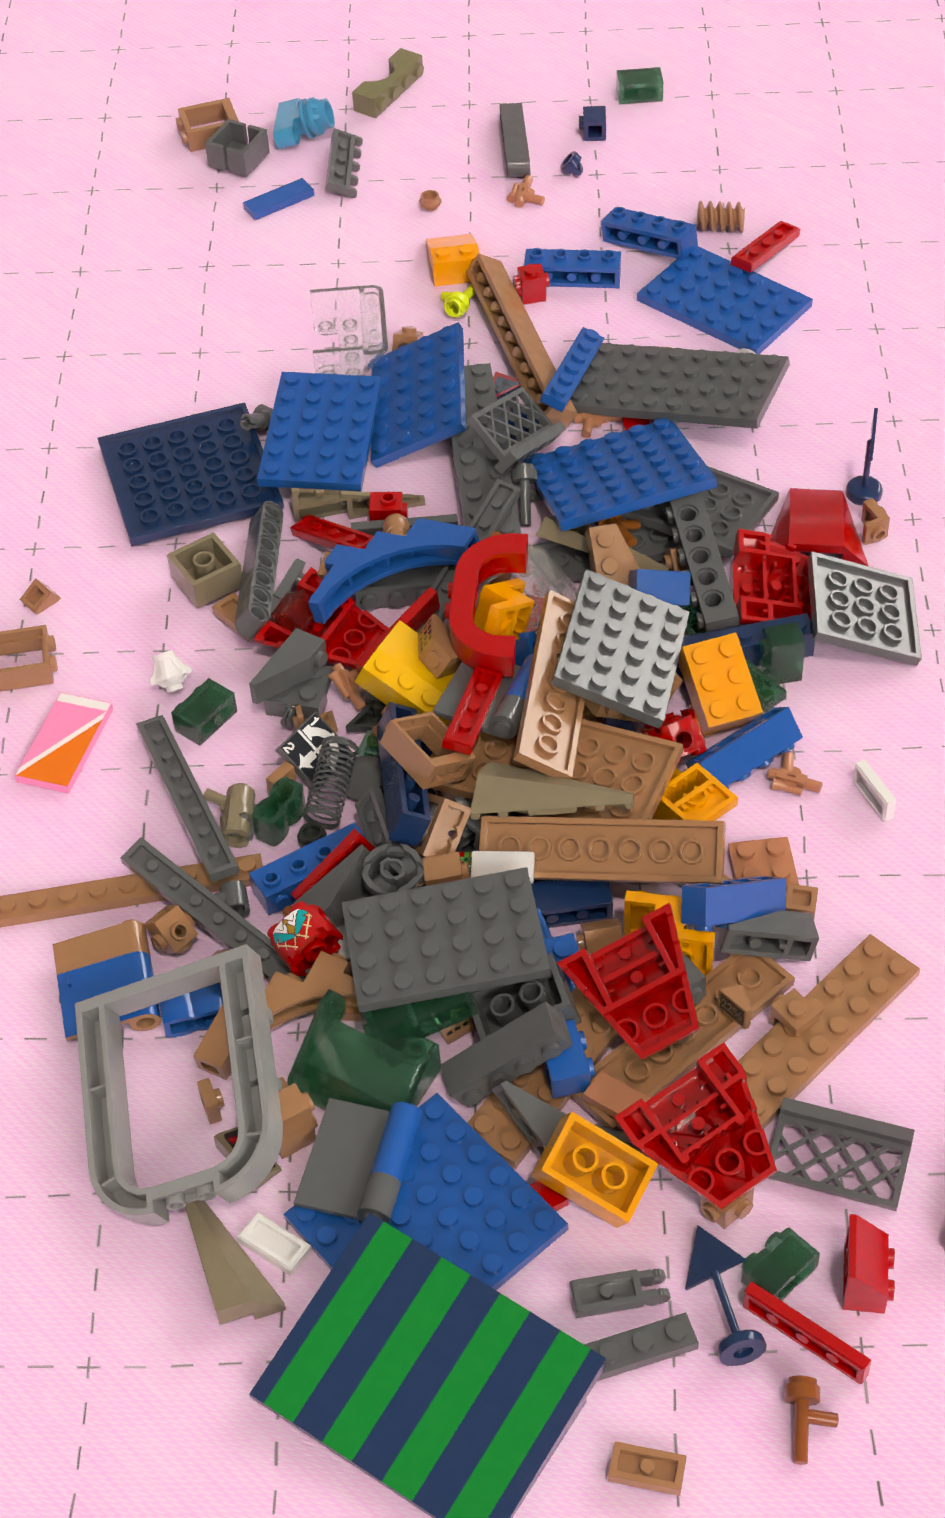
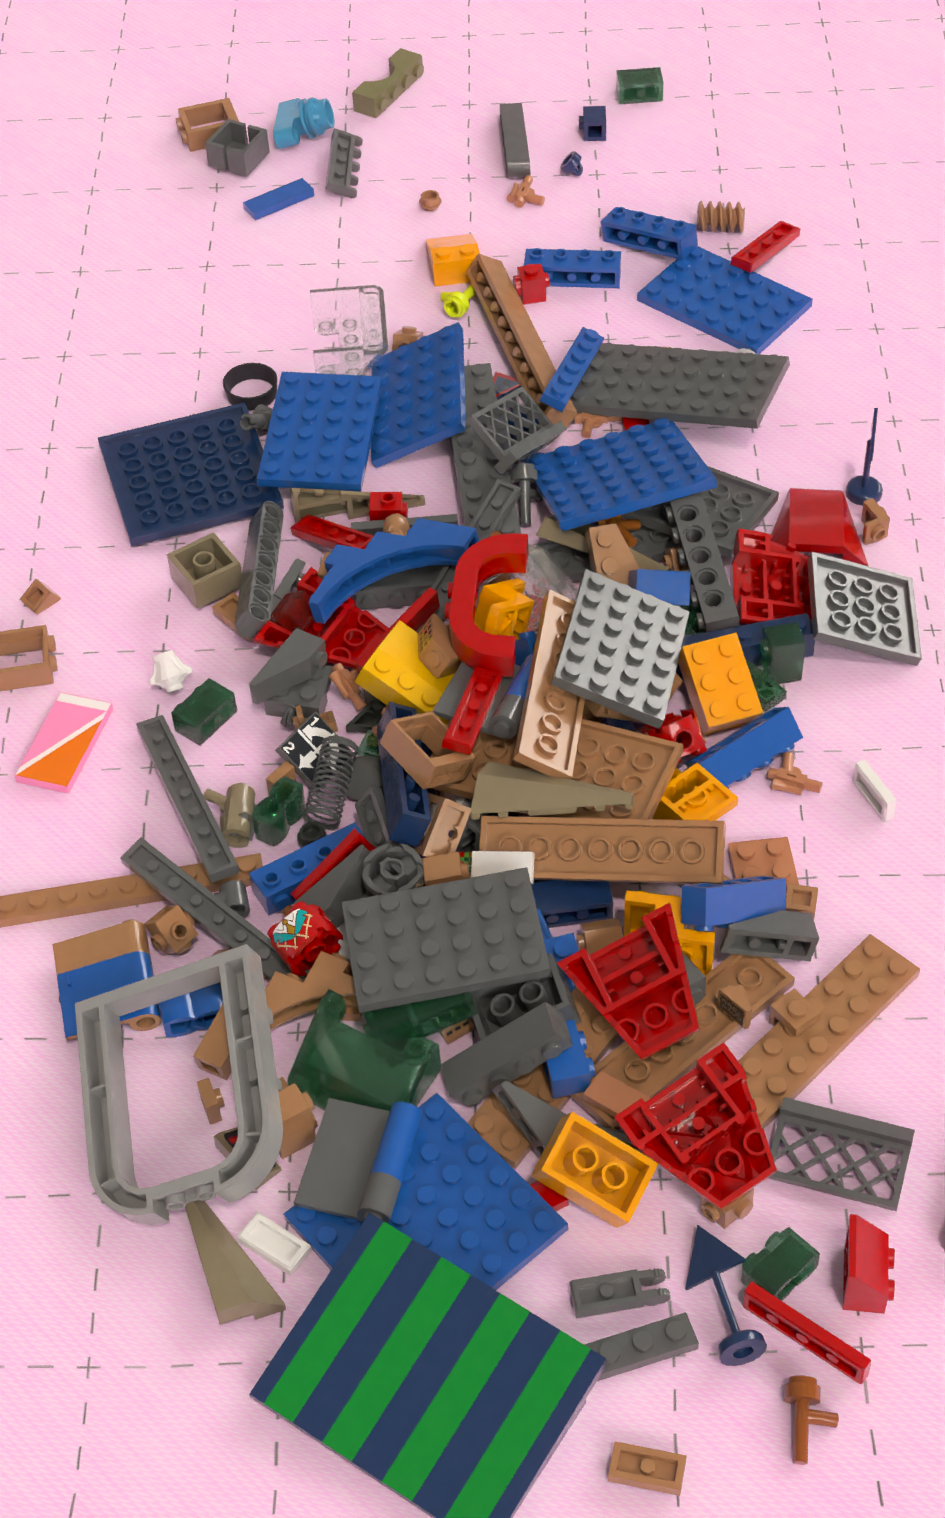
(246, 372): none -> black tyre

